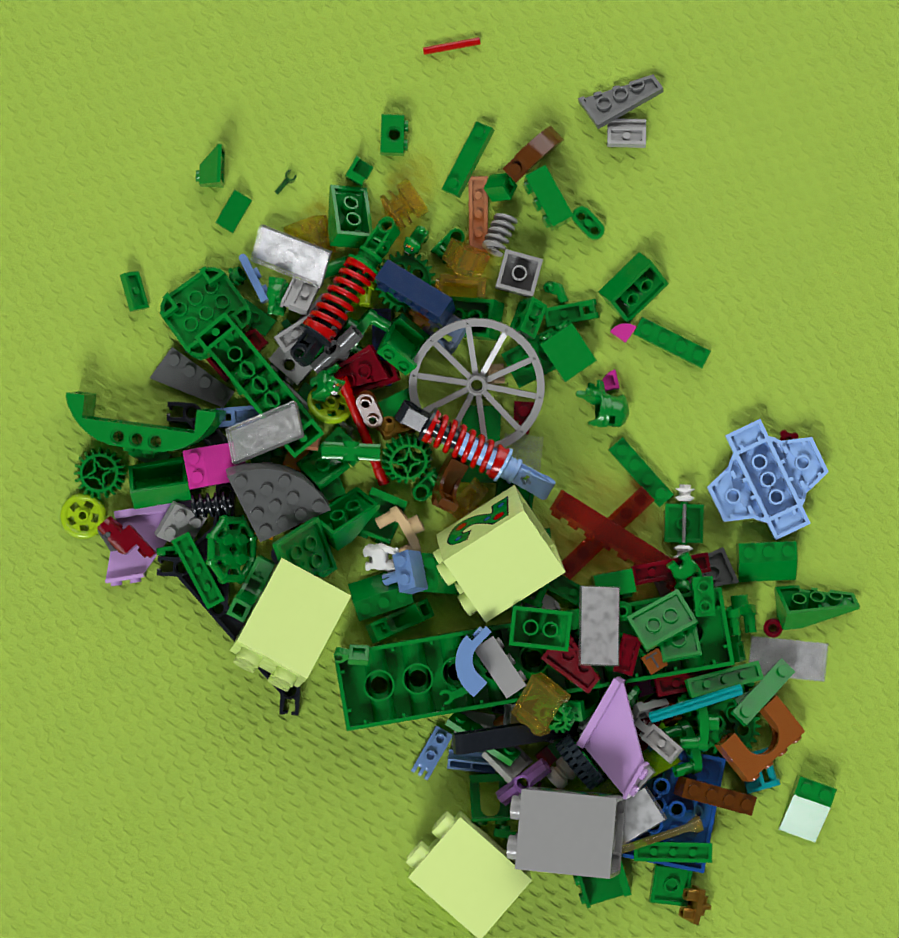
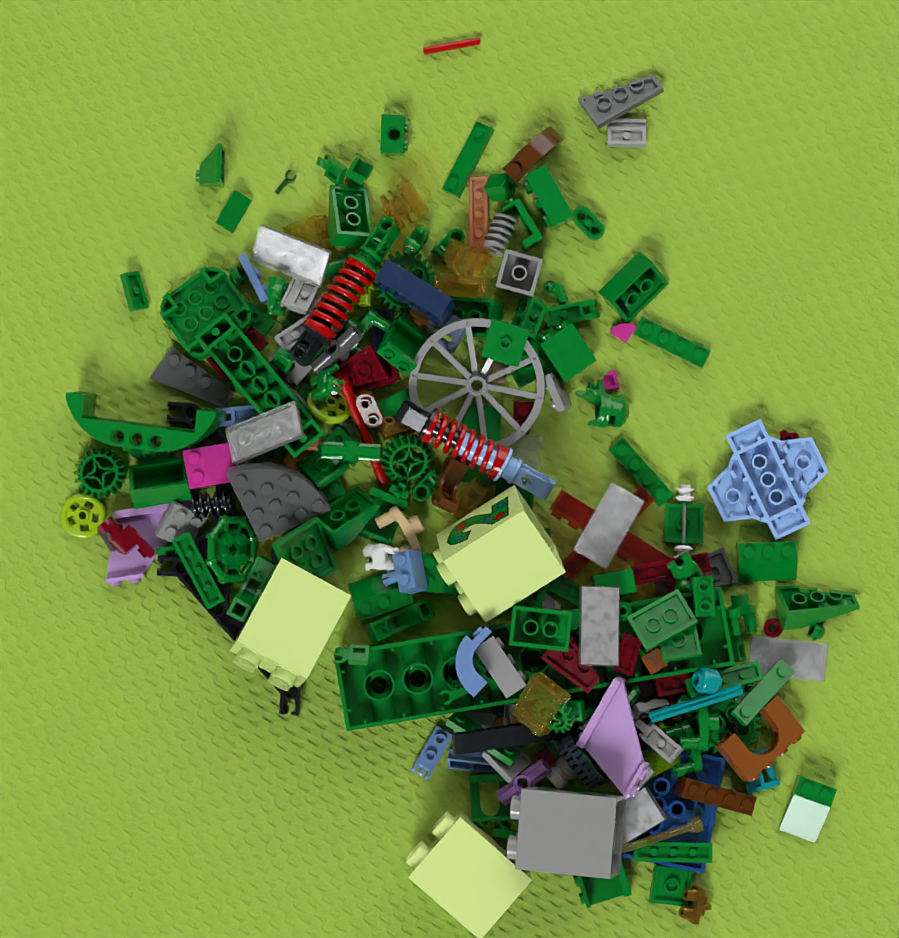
(283, 360): none -> green tile
(333, 169): none -> green plate
(399, 490): none -> green plate
(505, 342): none -> green plate
(535, 236): none -> green panel
(559, 399): none -> light grey plate
(608, 525): none -> clear tile
(706, 680): none -> teal head
(816, 631): none -> green plate

